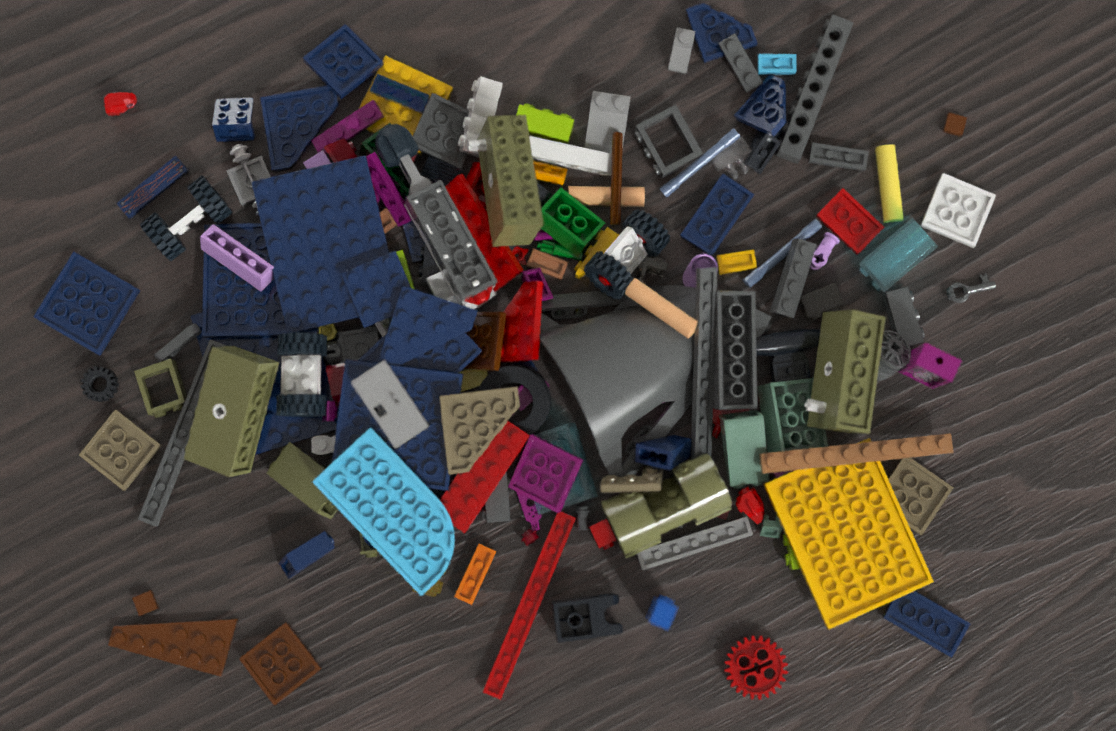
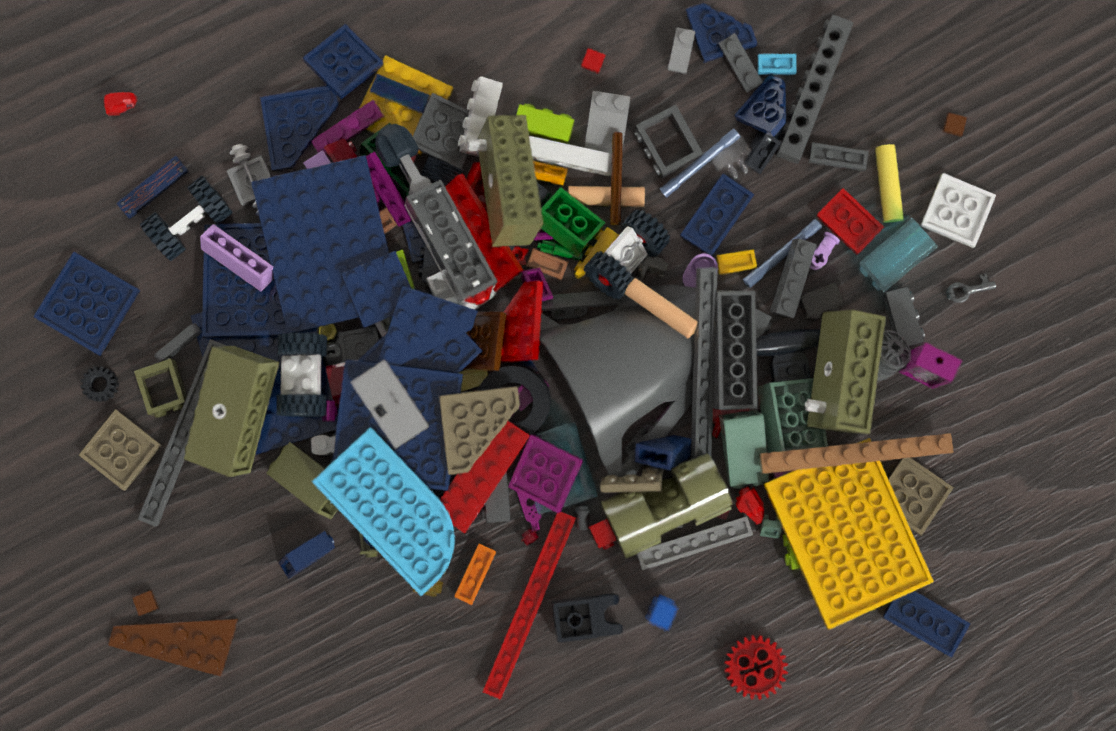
(233, 119): dark blue bracket -> none
(280, 663): reddish brown plate -> none
(593, 60): none -> red tile

